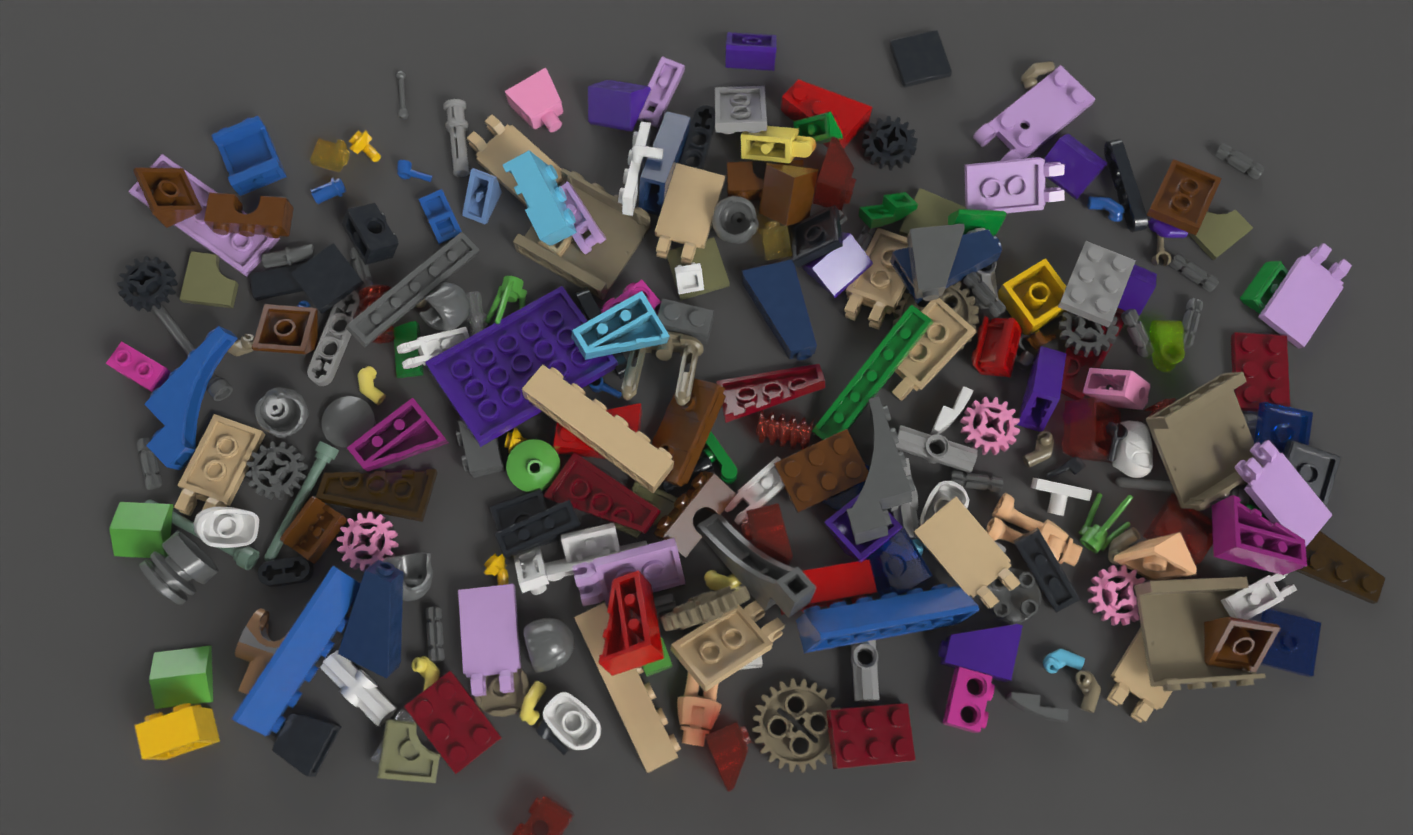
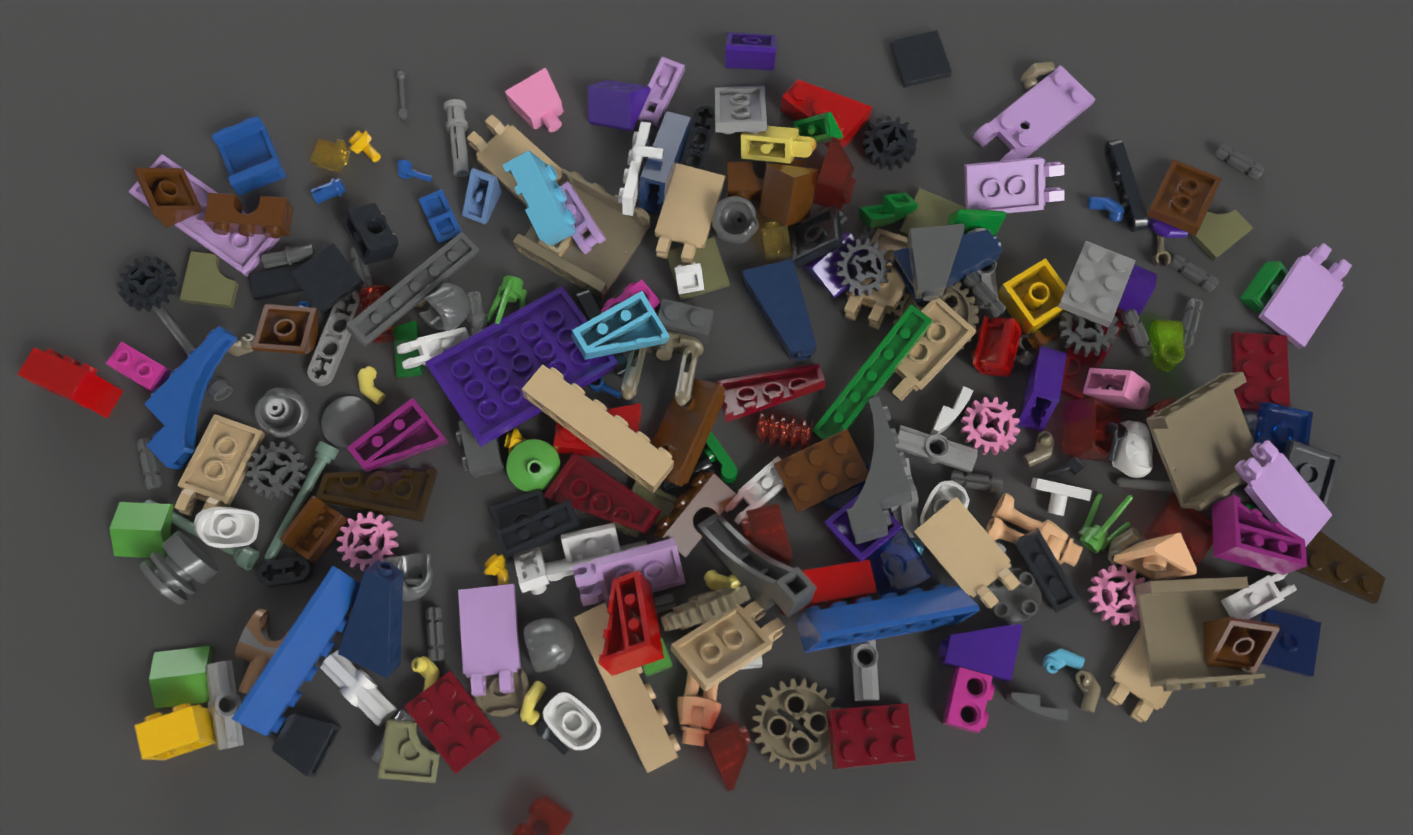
(70, 380): none -> red wedge
(222, 684): none -> light grey piece
(855, 277): none -> black gear
(1079, 162): dark purple slope -> none

